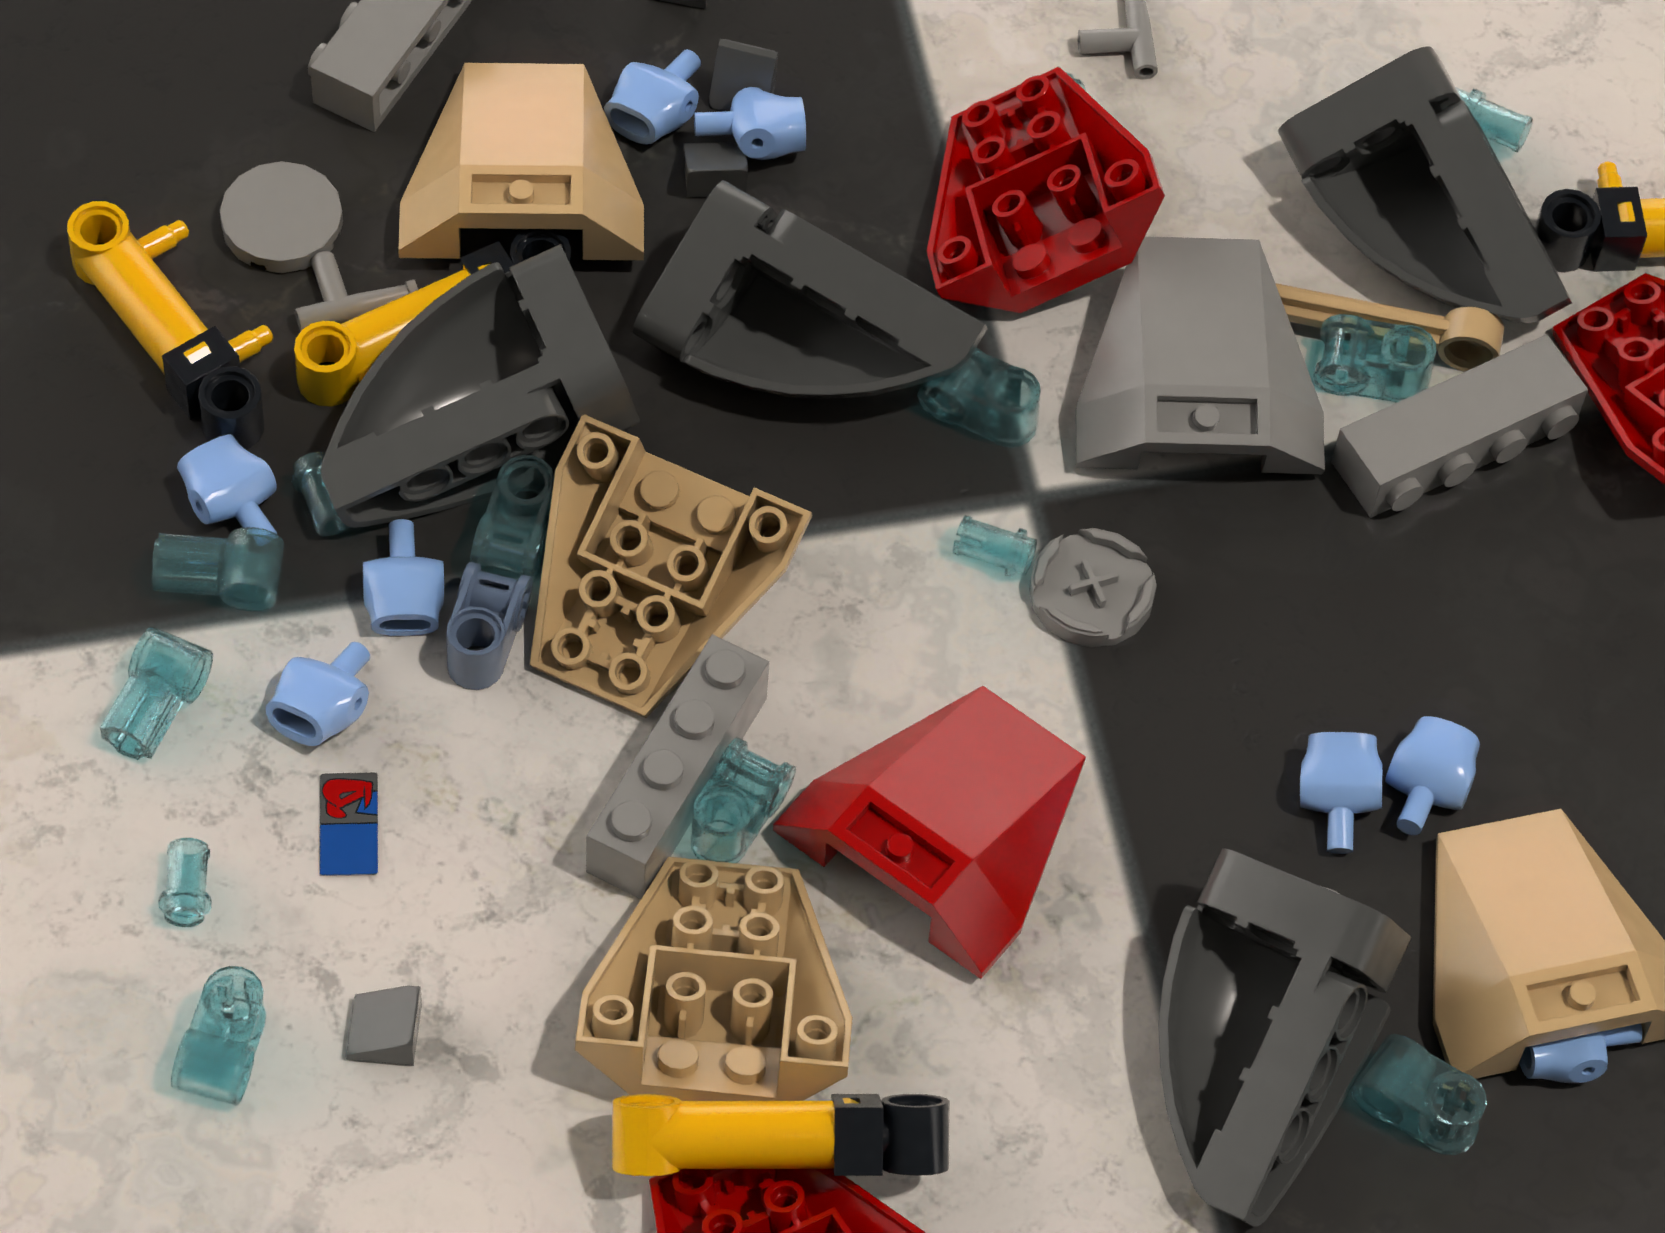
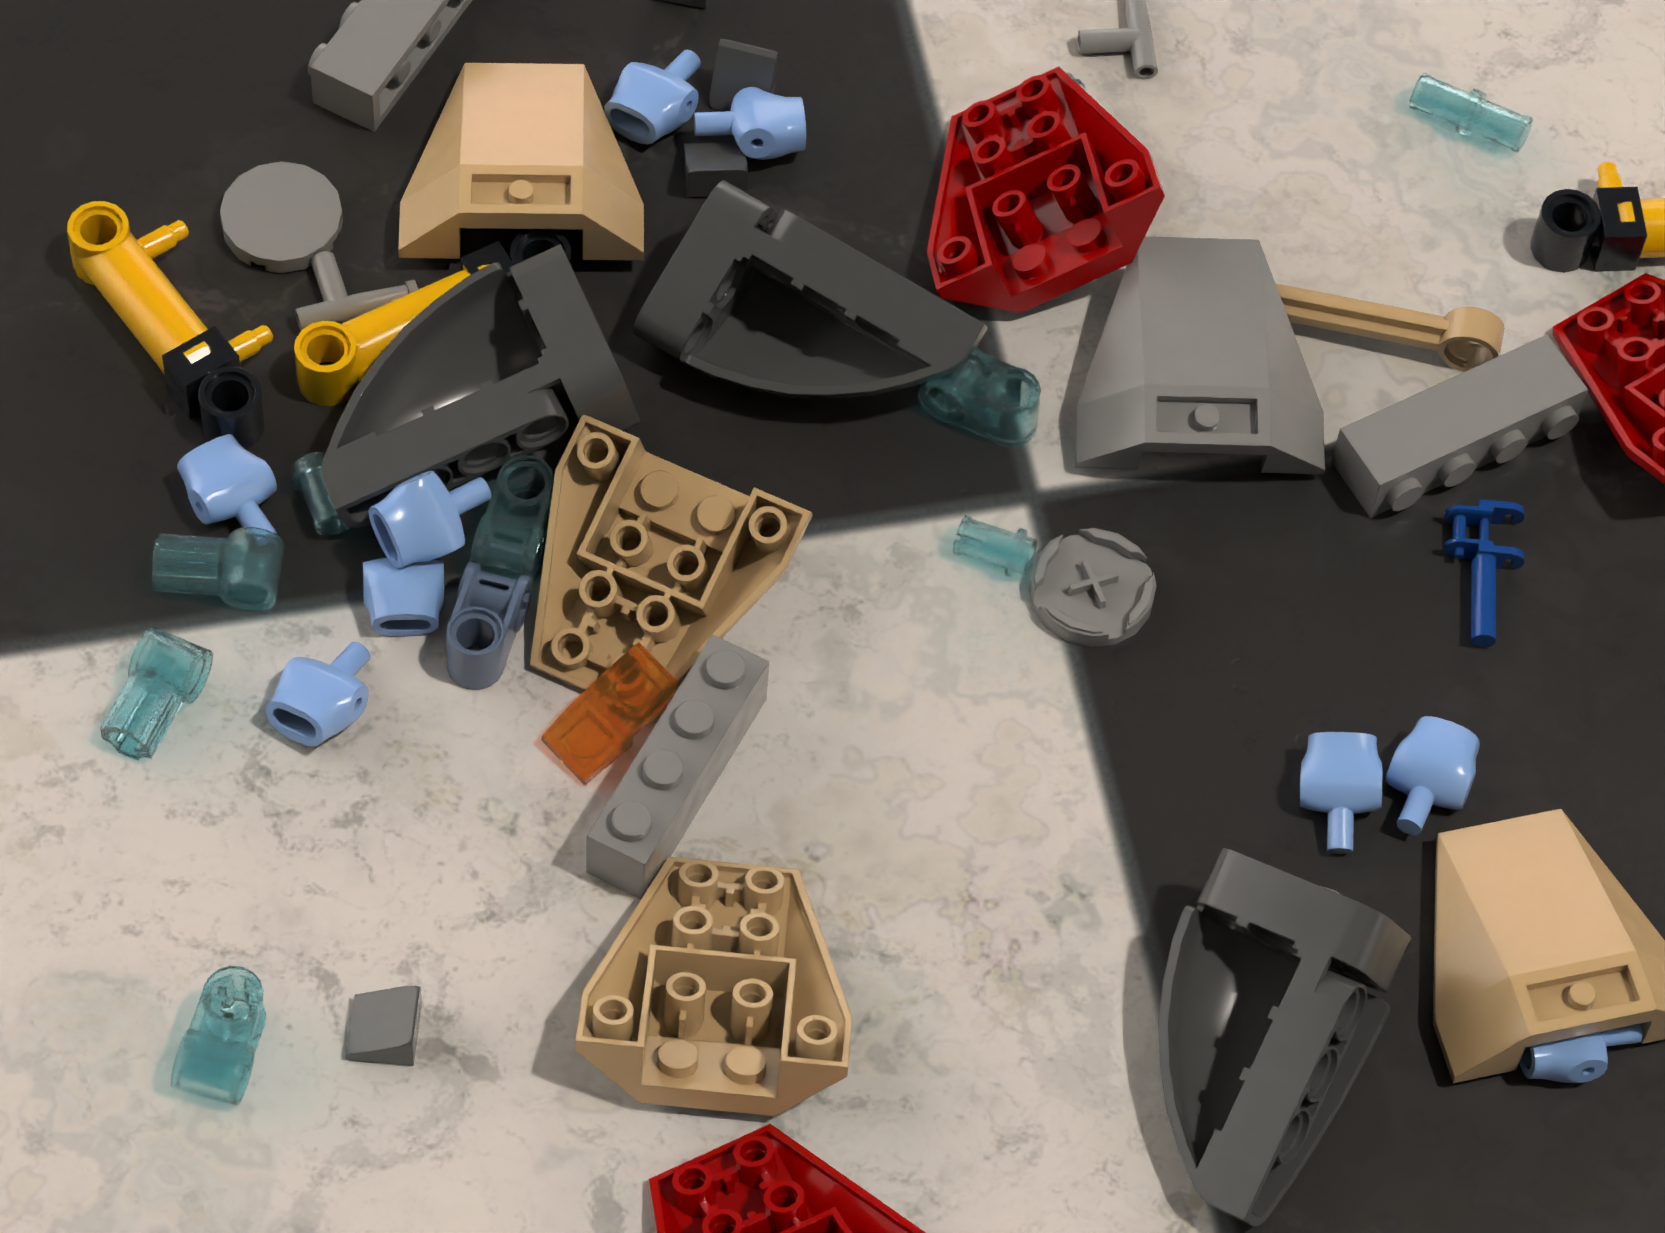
(185, 895): clear light blue pin -> none
(348, 823): sticker -> none
(423, 518): none -> light blue piece
(610, 713): none -> clear orange slope
(739, 793): clear light blue piece -> none
(845, 1134): yellow piece -> none
(949, 819): red wedge -> none
(1374, 358): clear light blue piece -> none
(1418, 1092): clear light blue piece -> none
(1423, 190): dark grey panel -> none
(1485, 559): none -> blue piece

